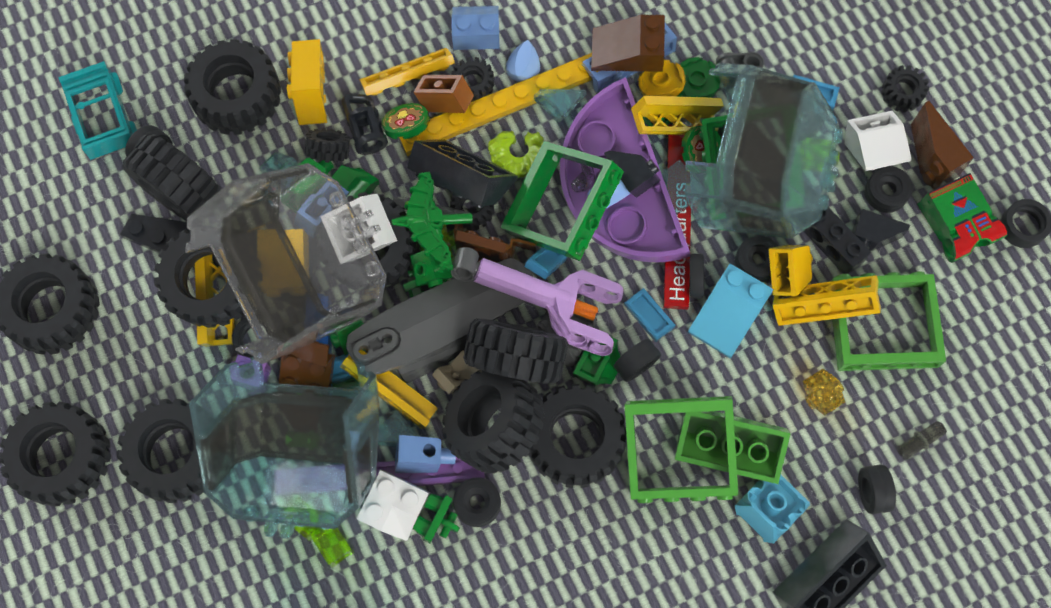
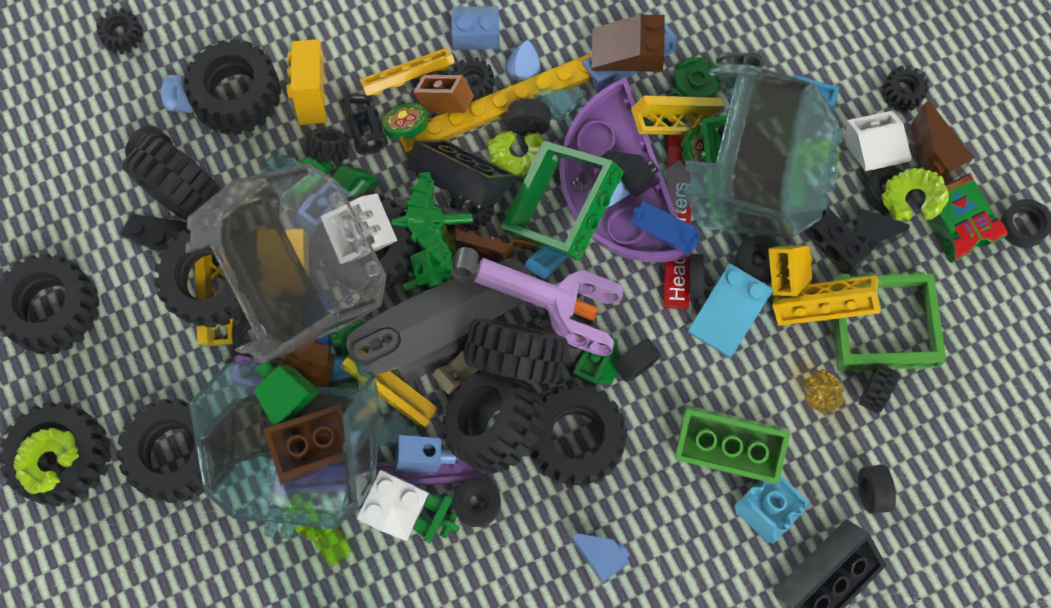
(30, 451): none -> lime piece
(88, 79): teal piece -> none
(114, 21): none -> black tyre
(173, 94): none -> light blue piece
(283, 392): none -> green torso
(307, 444): none -> reddish brown slope
(528, 116): none -> black tyre
(601, 554): none -> medium blue slope
(649, 315): dark azure tile -> none
(664, 83): yellow tile -> none
(665, 228): none -> blue brick
(681, 405): bright green window -> none
(879, 388): none -> black tyre
(915, 179): none -> lime piece
(921, 440): clear smoke axle -> none

